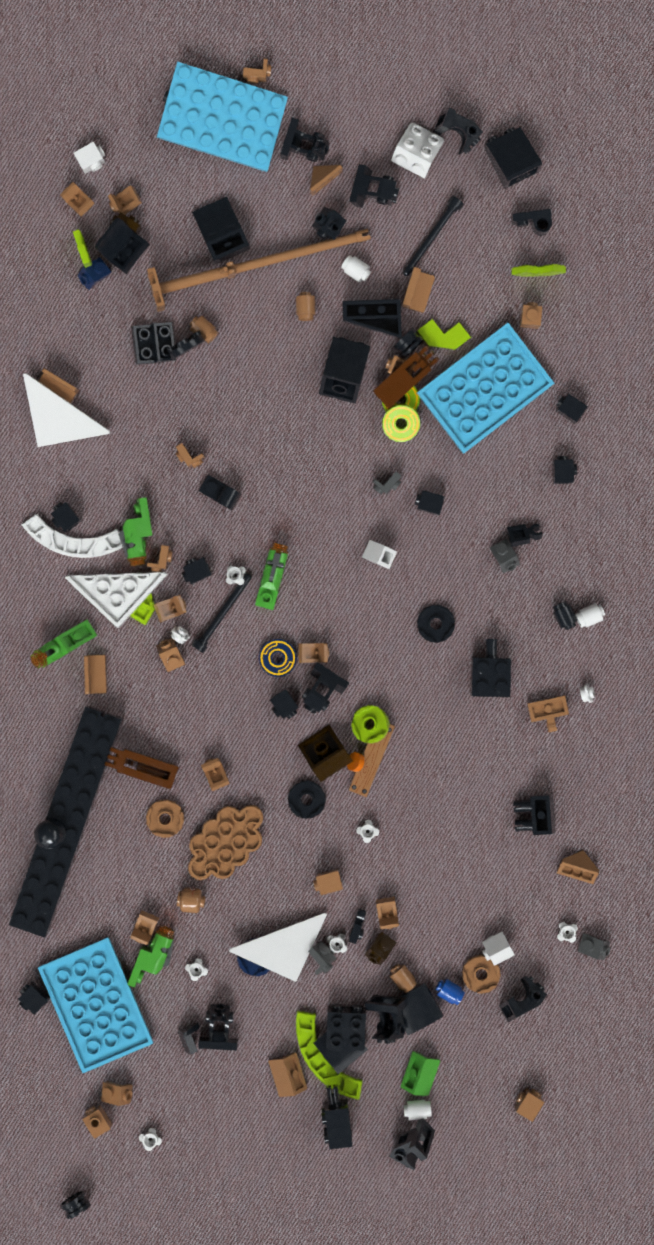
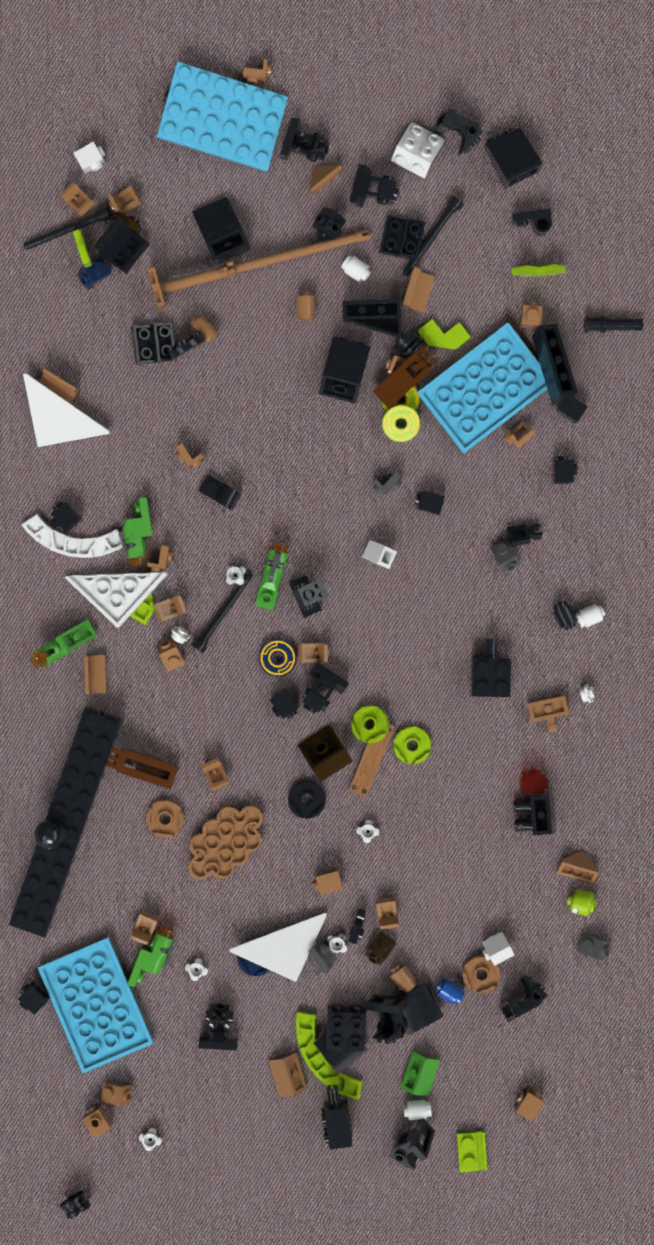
(100, 215): none -> black piece
(186, 1038): black tile -> none
(191, 900): medium nougat head -> none
(196, 570): black brick -> none
(308, 595): none -> black tile
(358, 762): orange tile -> none
(402, 237): none -> black slope
(407, 734): none -> lime tile
(447, 623): black tile -> none
(471, 1151): none -> lime plate
(518, 435): none -> medium nougat bracket
(533, 782): none -> clear red brick
(554, 364): none -> black brick
(566, 927): white plate -> none
(582, 902): none -> lime head
(603, 324): none -> black pin

